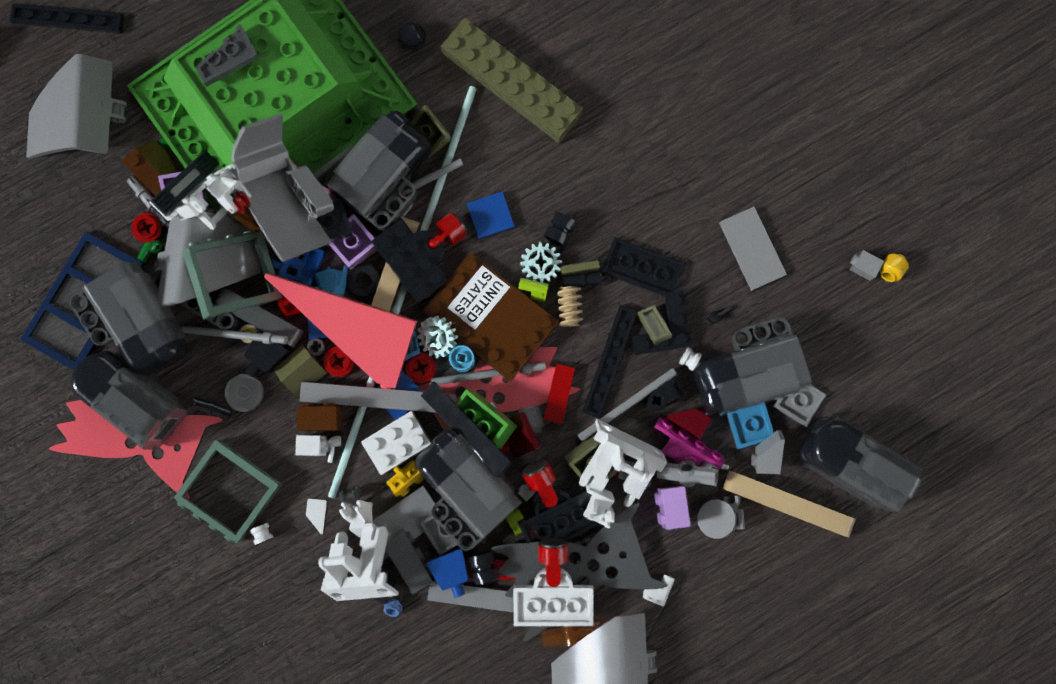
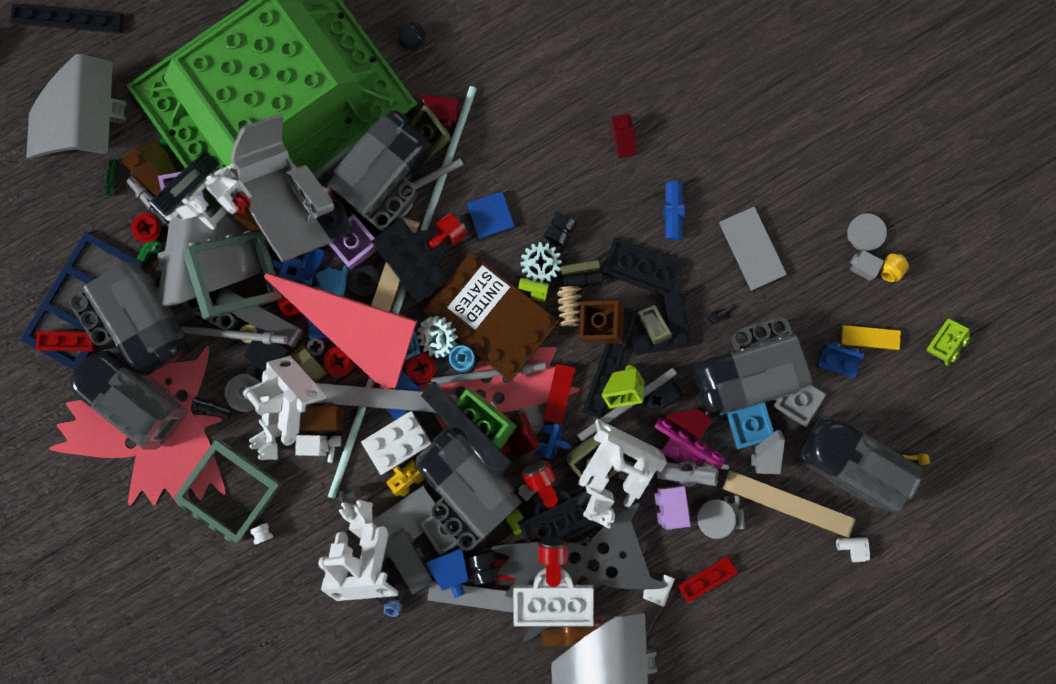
(64, 341): none -> red tile
(111, 177): none -> dark green axle
(172, 465): none -> coral piece
(229, 57): dark grey wing -> none
(280, 411): none -> white container
(316, 513): white sticker -> none
(443, 108): none -> dark red slope
(511, 80): olive brick -> none
(551, 449): none -> blue hips
(602, 322): none -> reddish brown brick
(623, 135): none -> dark red slope
(624, 388): none -> lime torso
(673, 211): none -> blue piece
(690, 358): white wheel -> none
(707, 579): none -> red tile
(839, 359): none -> blue bracket
(858, 547): none -> white piece
(866, 232): none -> light grey tile
(870, 337): none -> yellow tile
(923, 459): none -> yellow hand
(949, 341): none -> lime bracket

